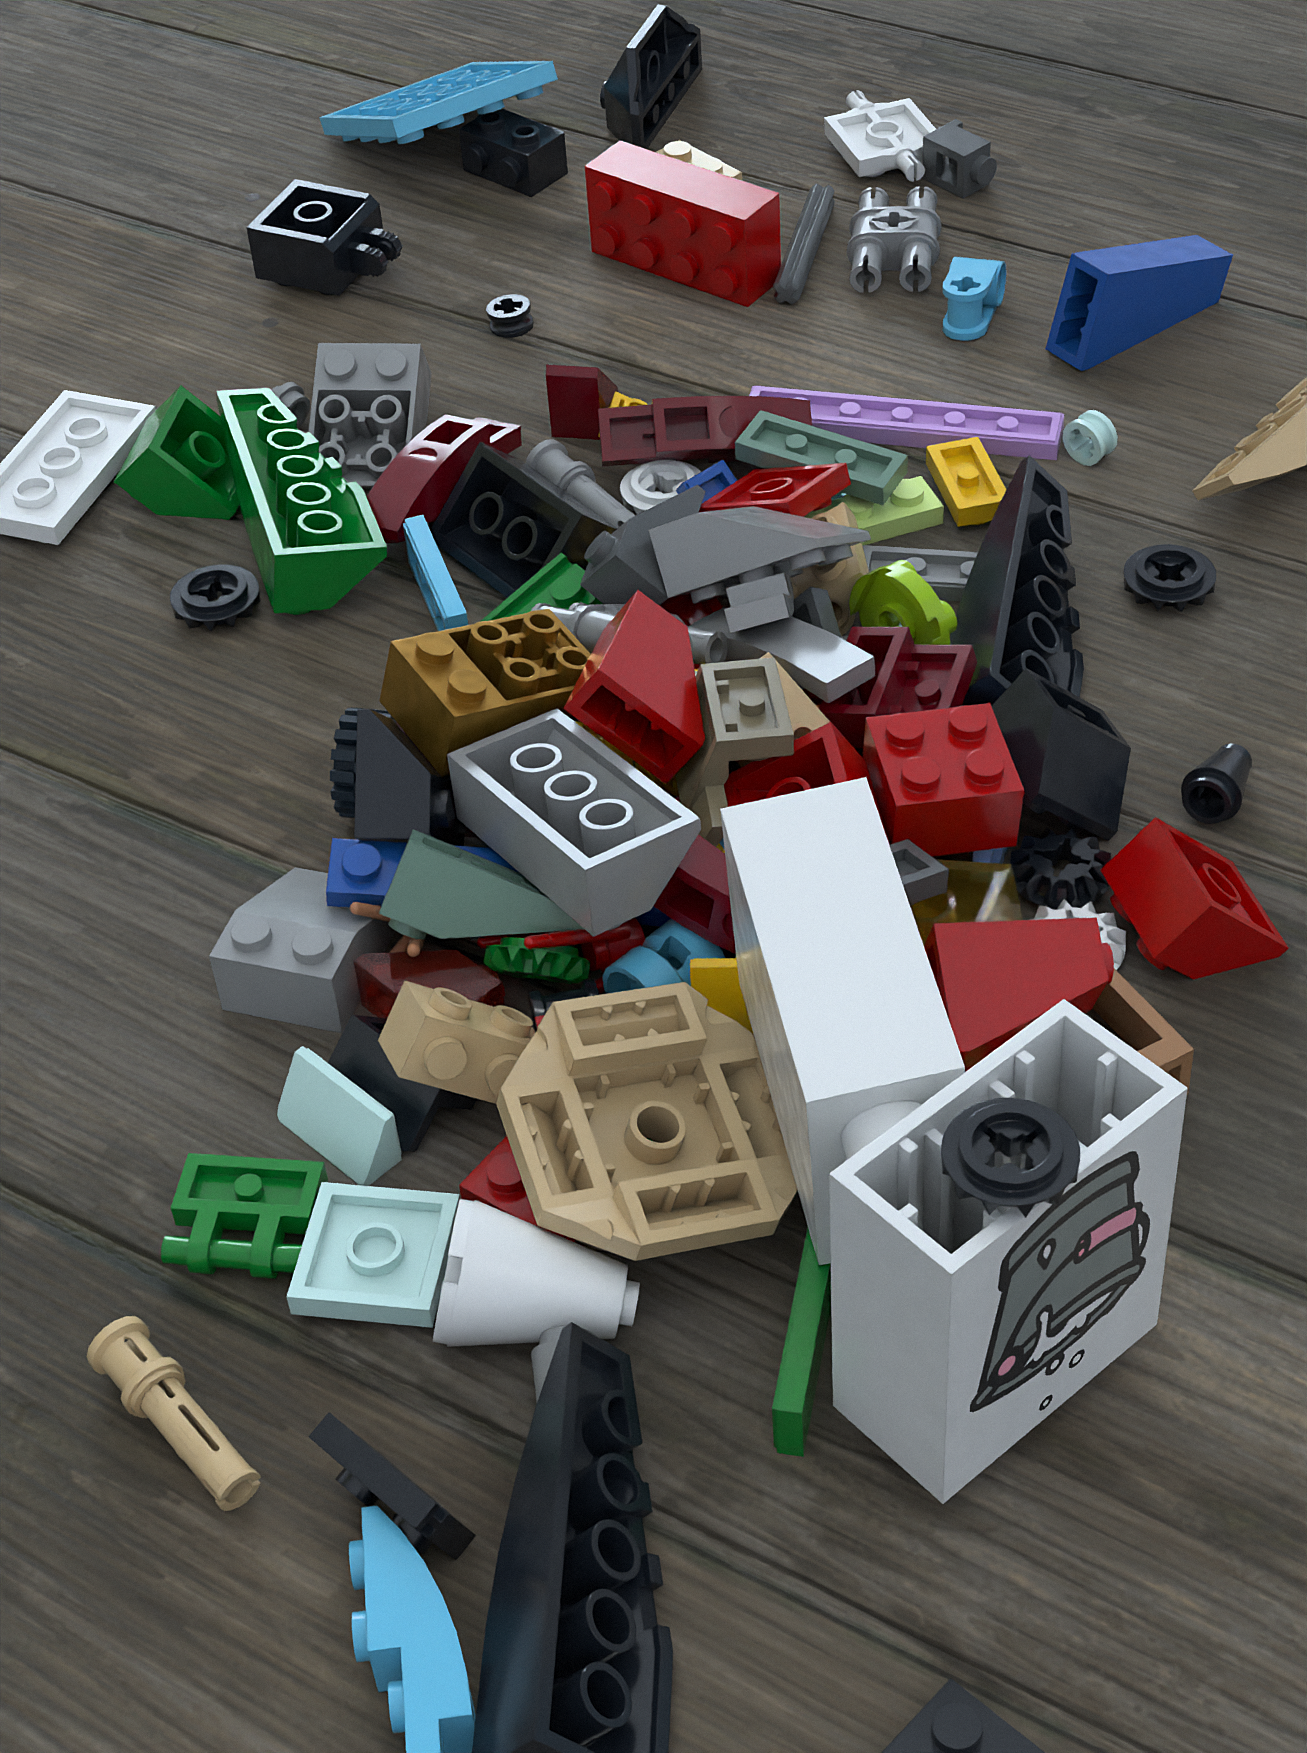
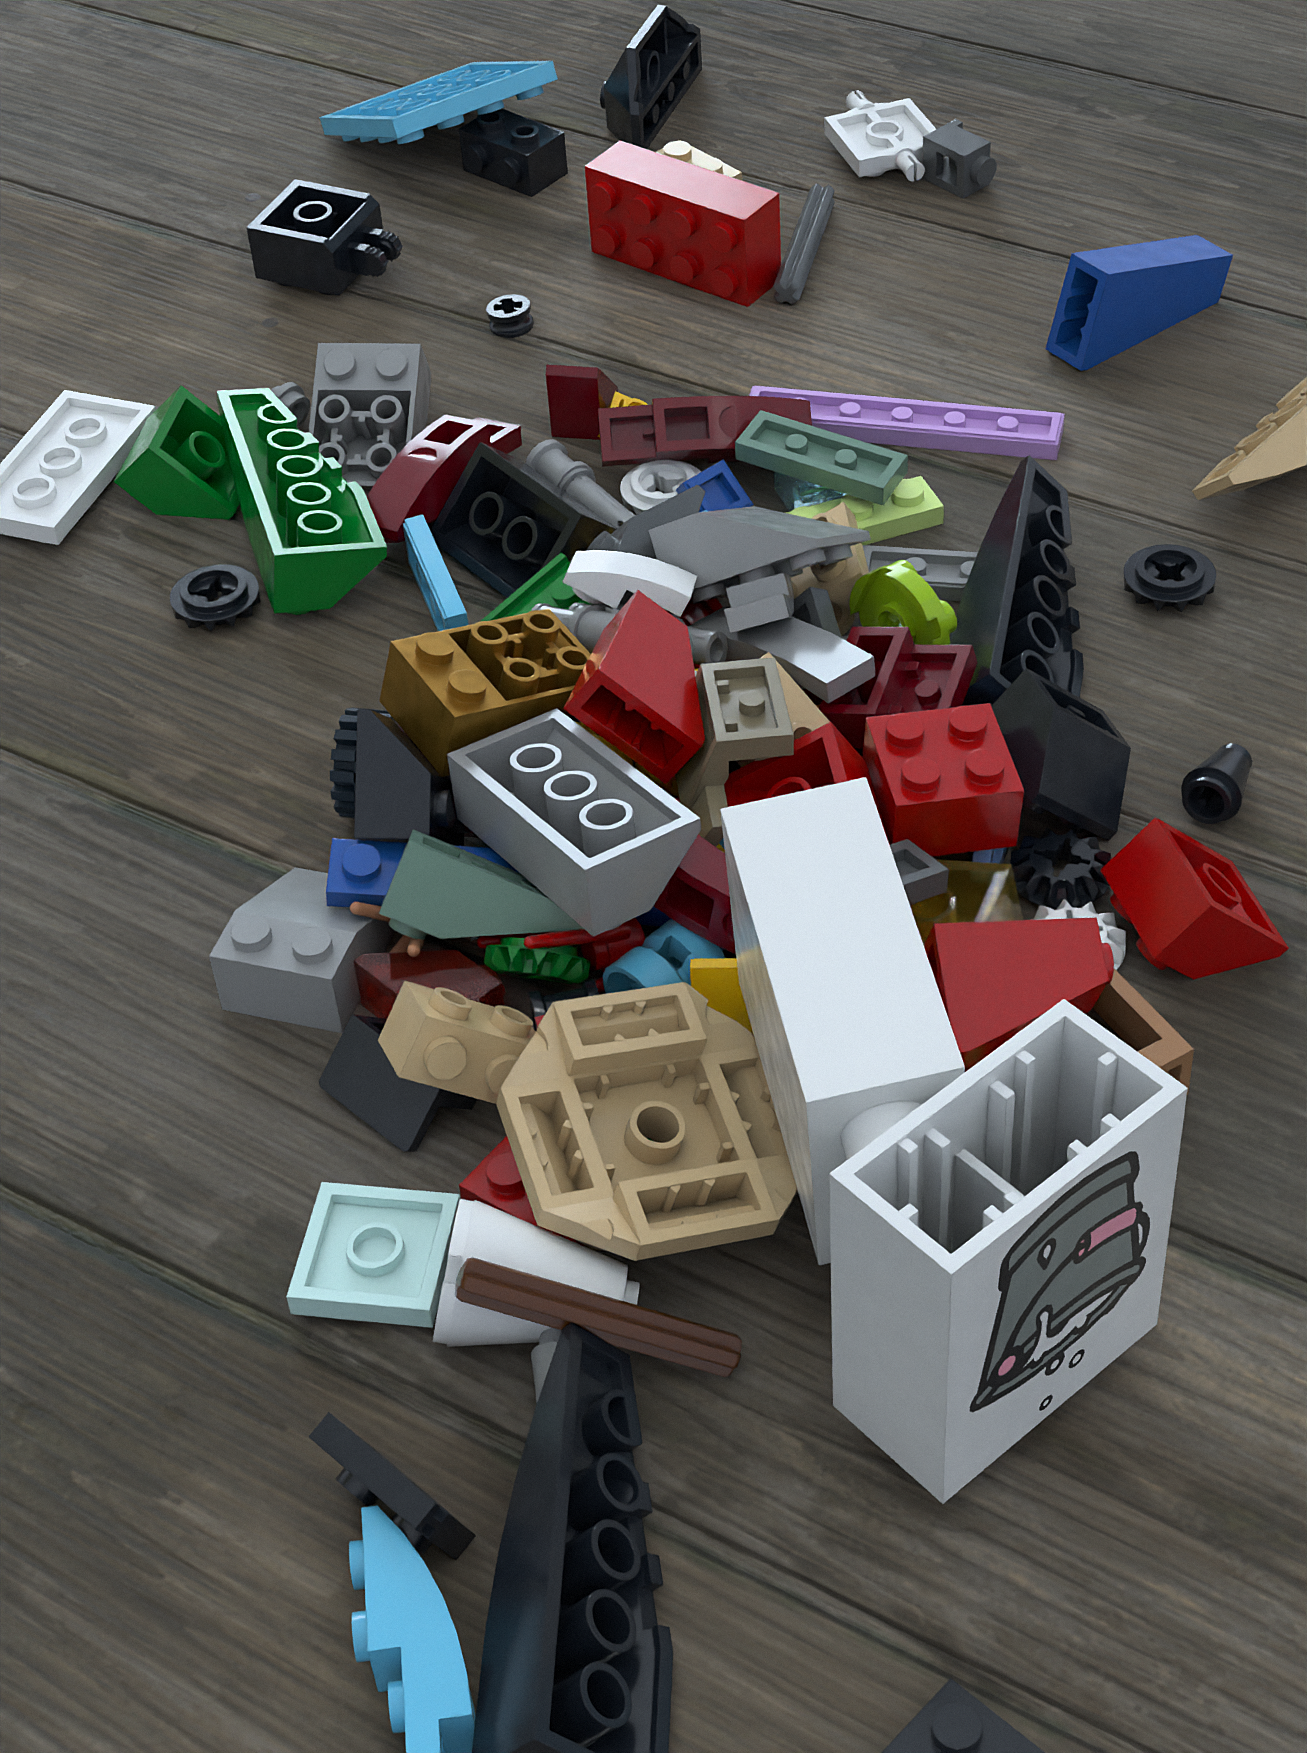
(155, 1390): tan pin -> none
(242, 1195): green plate -> none
(338, 1119): light aqua slope -> none
(605, 1317): none -> reddish brown axle
(606, 576): none -> white slope
(784, 489): red plate -> none
(802, 1354): green tile -> none
(894, 239): light grey pin -> none
(966, 480): yellow plate -> none
(973, 295): medium azure piece -> none
(1011, 1128): black gear -> none
(1099, 429): light aqua bush -> none

